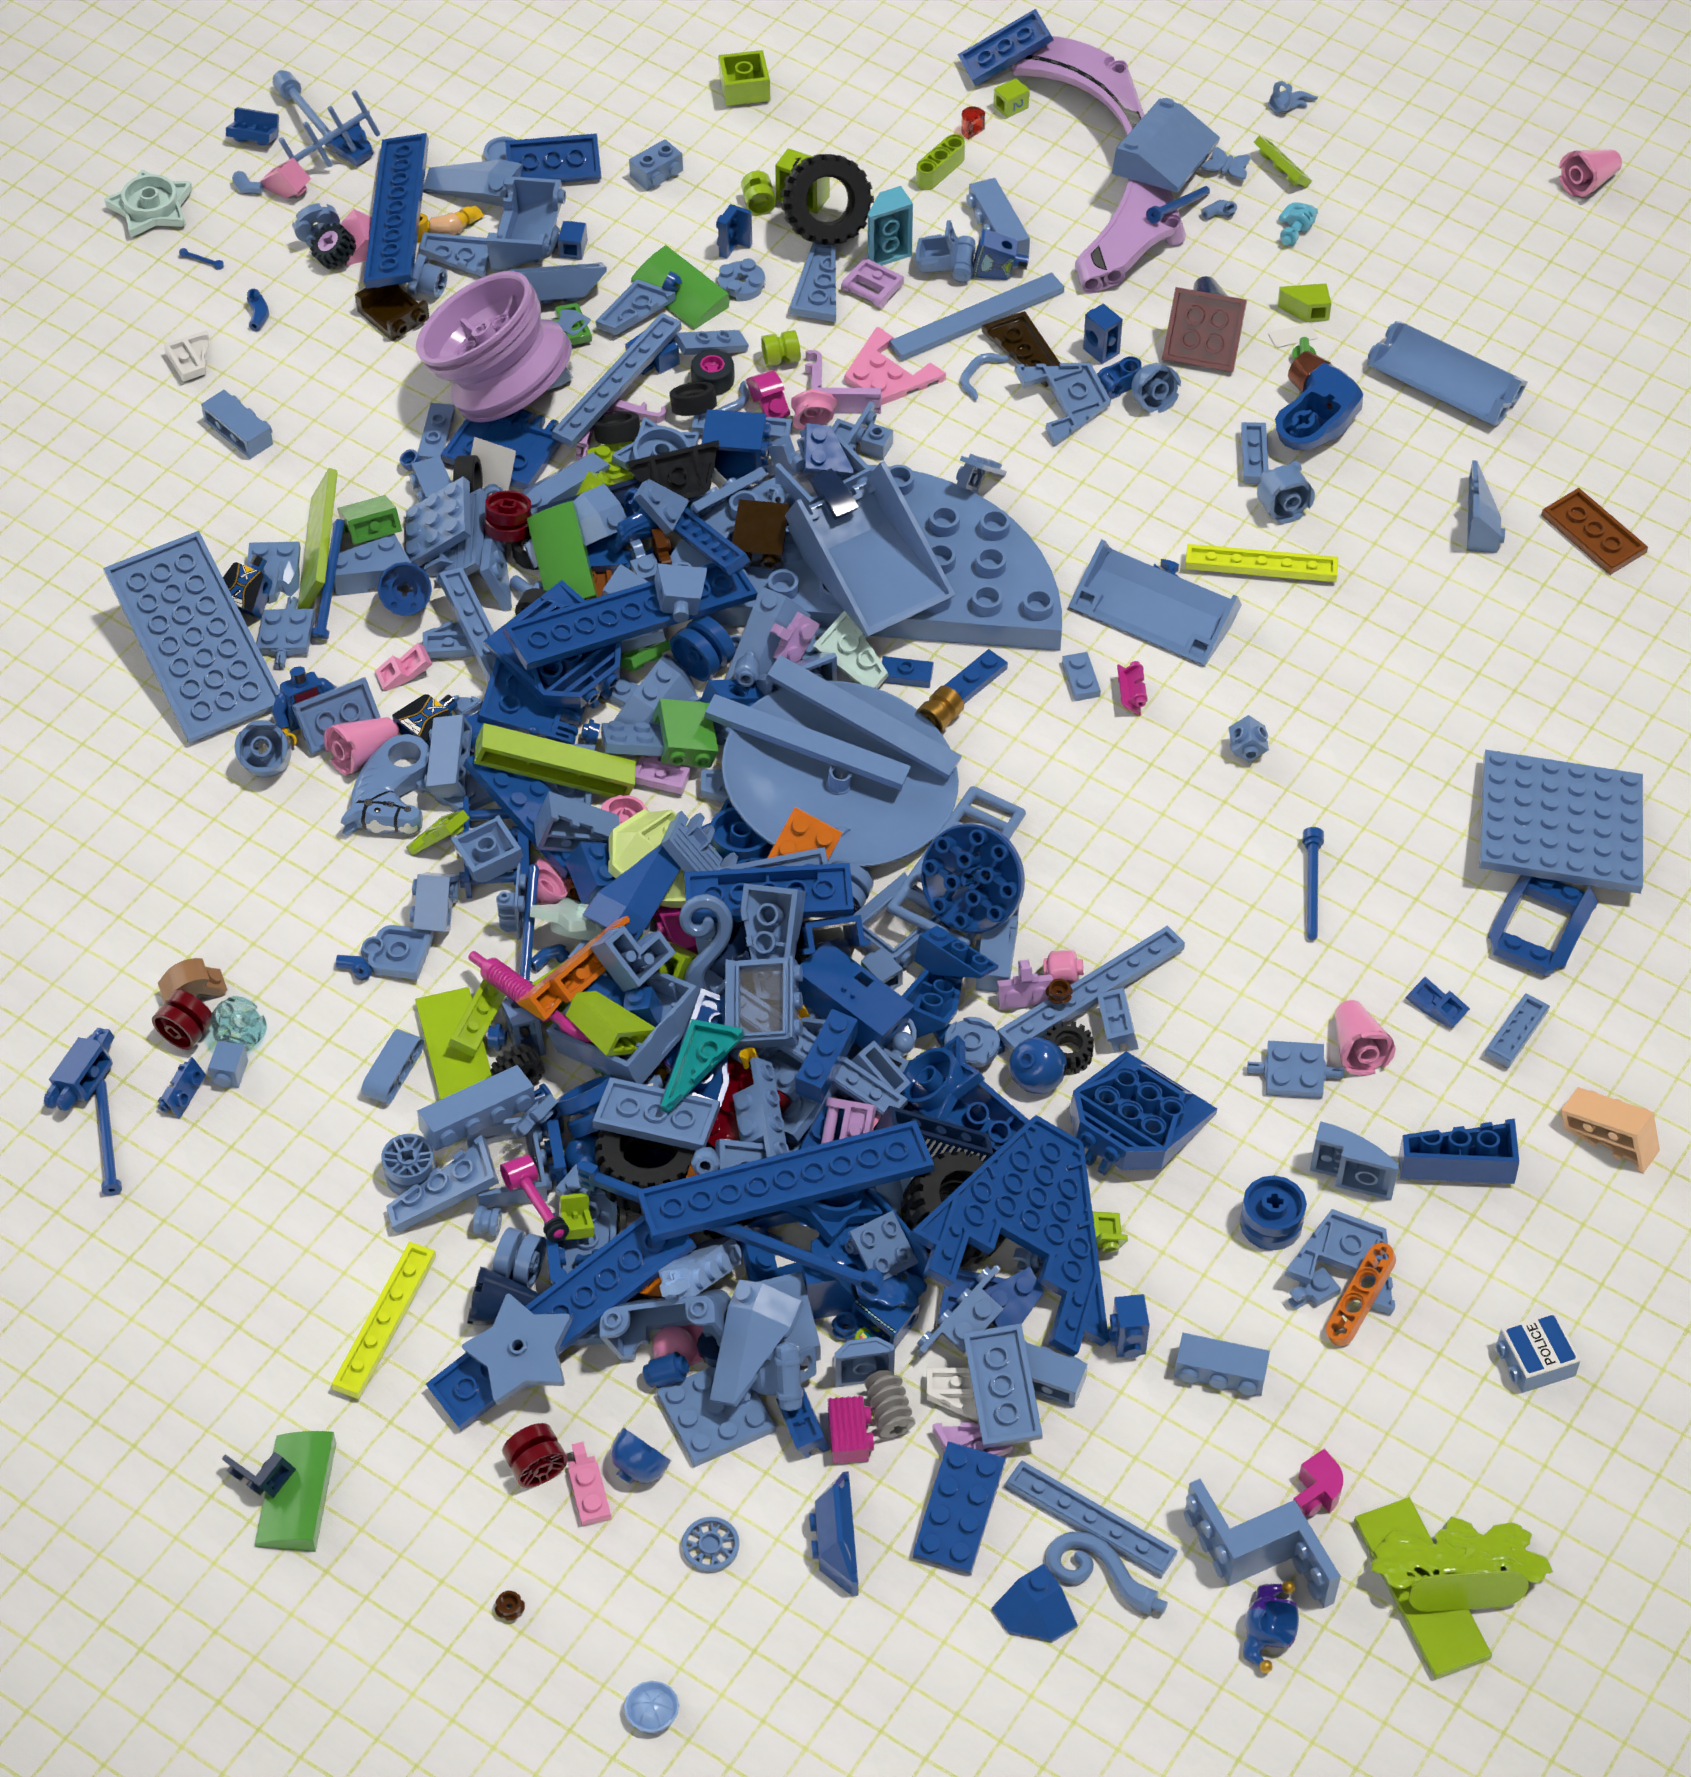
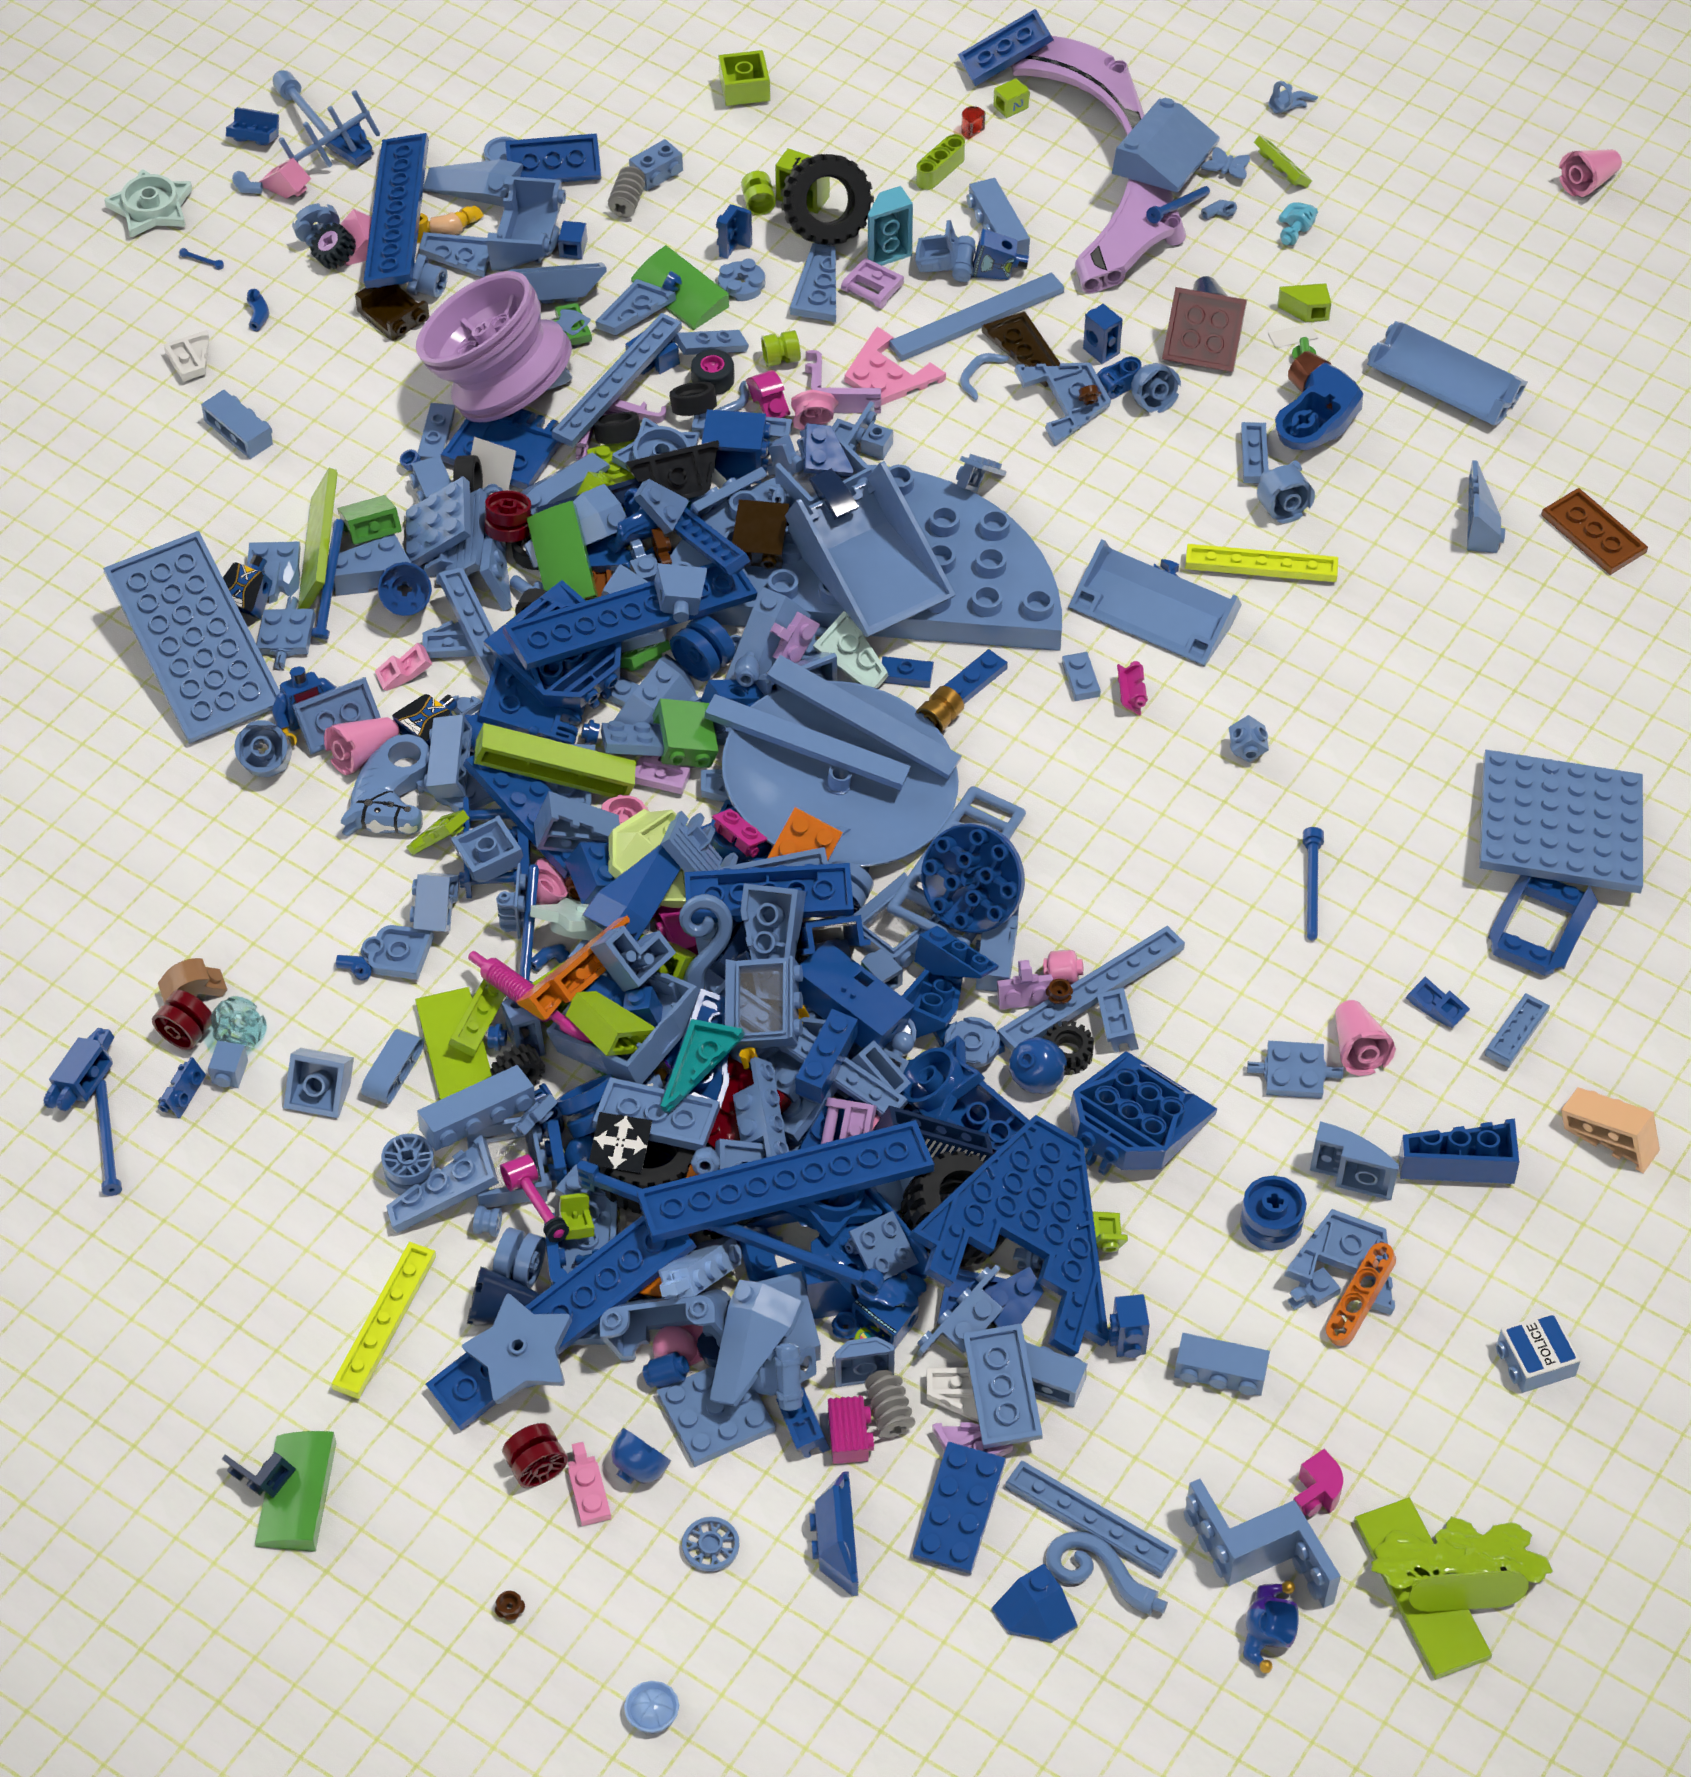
(318, 1082): none -> medium blue slope
(620, 1142): none -> black sticker
(626, 191): none -> light grey piece
(733, 826): none -> dark pink hinge
(1089, 394): none -> reddish brown plate

